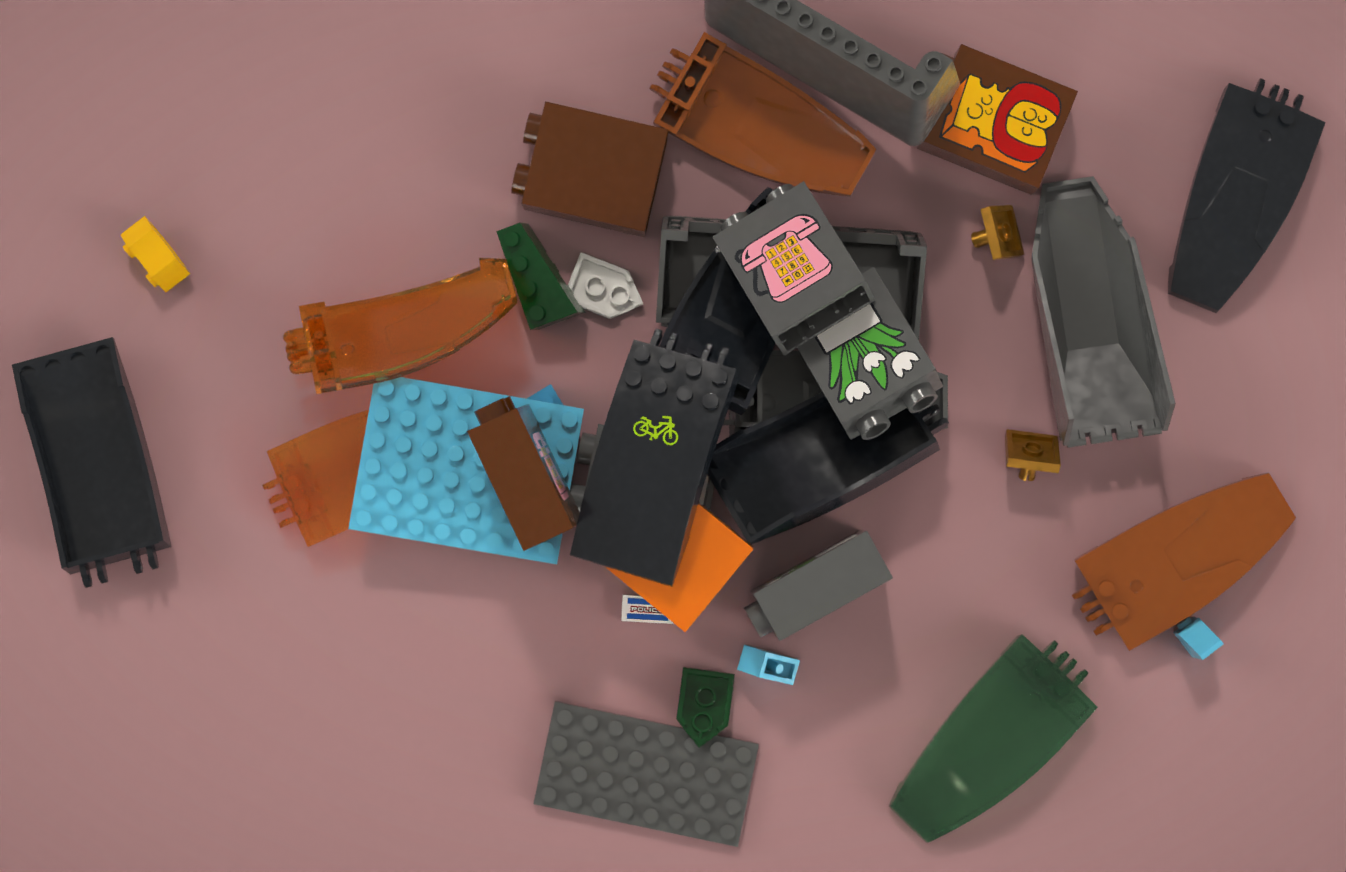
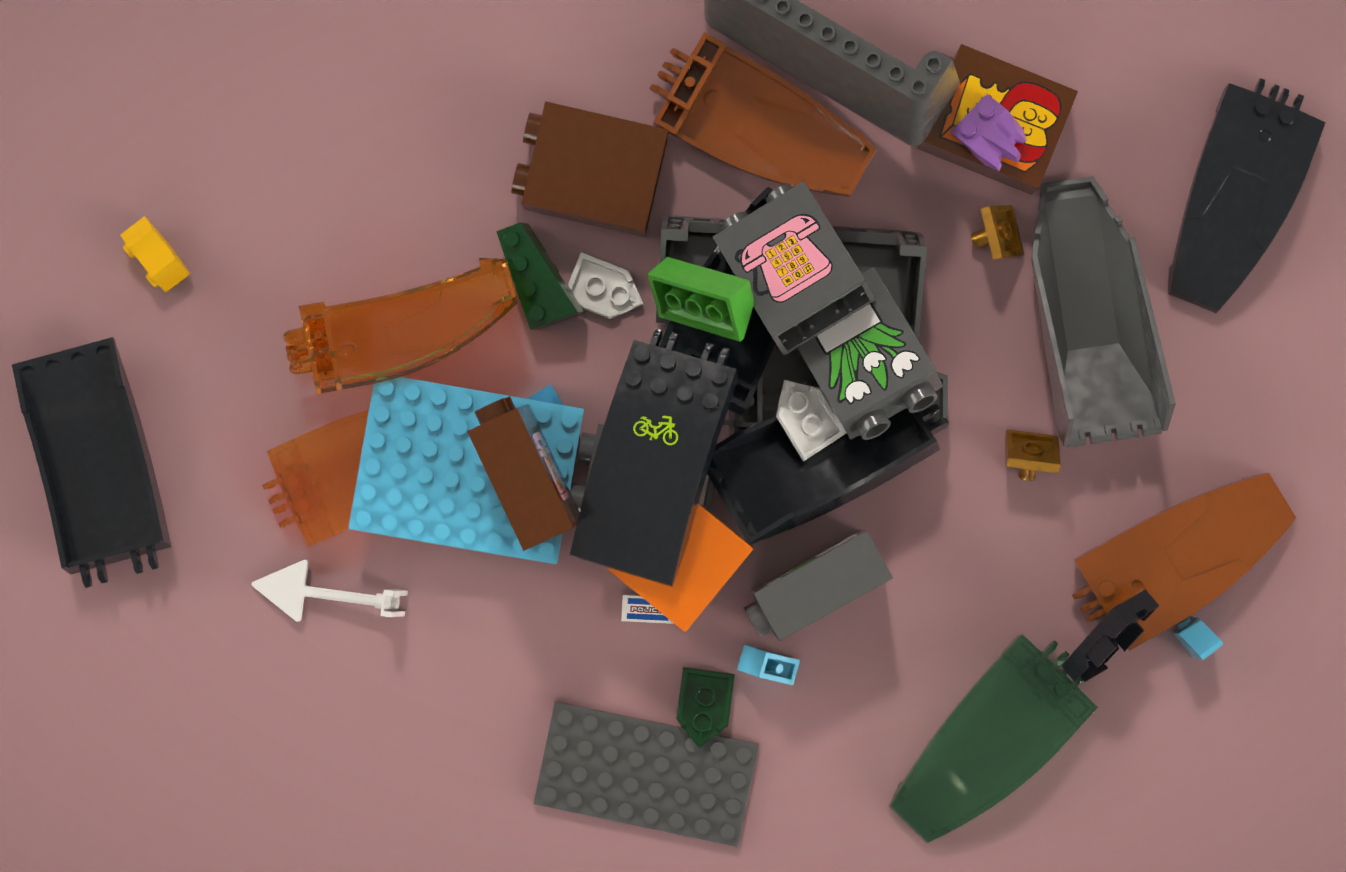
(289, 588): none -> white piece
(702, 298): none -> bright green slope
(807, 418): none -> white tile
(990, 133): none -> medium lavender plate
(1115, 629): none -> black piece

